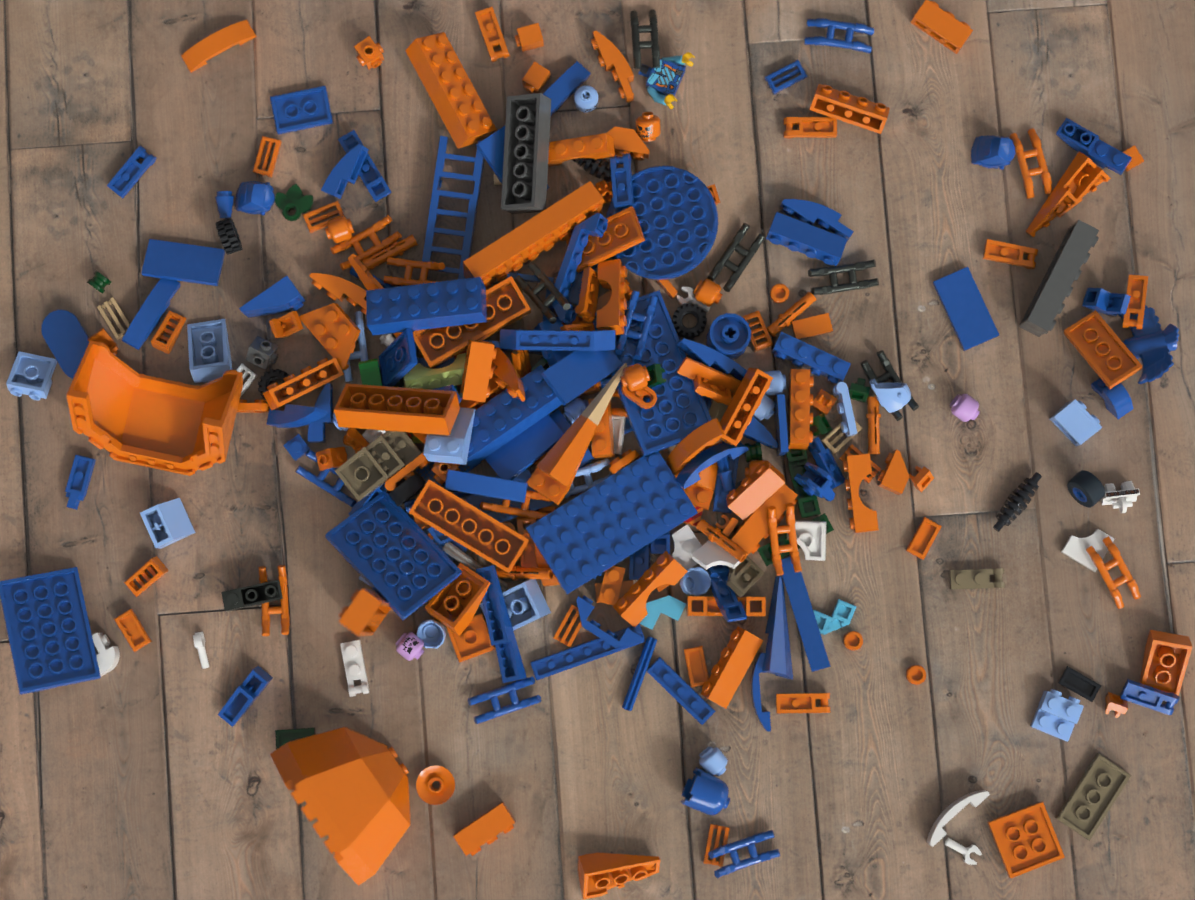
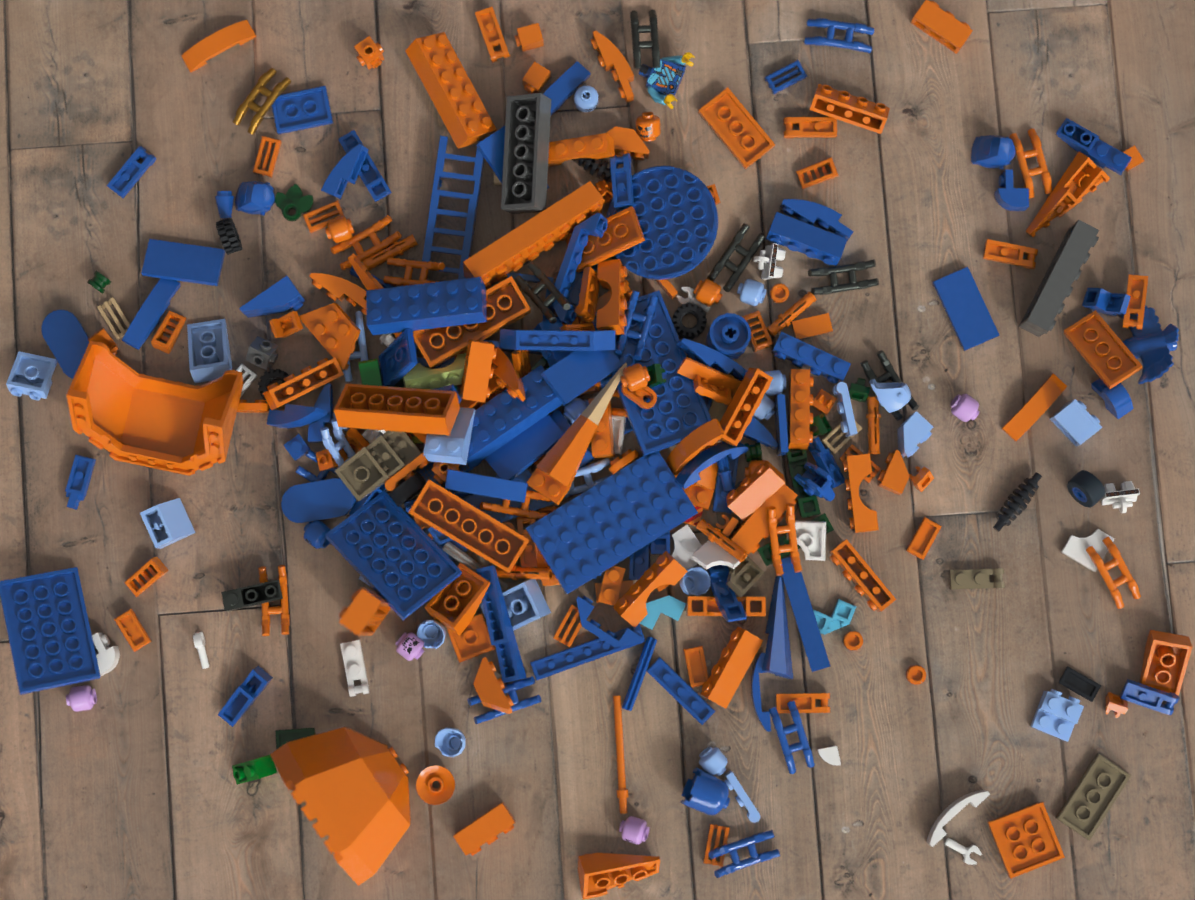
(81, 698): none -> lavender head
(254, 769): none -> green slope
(260, 111): none -> pearl gold piece
(315, 534): none -> blue head
(317, 501): none -> blue tile
(334, 448): none -> light blue piece
(450, 741): none -> light blue hair
(491, 689): none -> orange slope
(622, 792): none -> orange bar
(634, 830): none -> lavender head
(736, 128): none -> orange plate
(742, 798): none -> light blue plate
(751, 292): none -> light blue head
(767, 261): none -> white hips
(782, 731): none -> blue piece
(829, 161): none -> orange slope
(830, 755): none -> white tile
(862, 575): none -> orange brick
(911, 432): none -> light blue slope
(1011, 198): none -> blue brick
(1035, 407): none -> orange slope

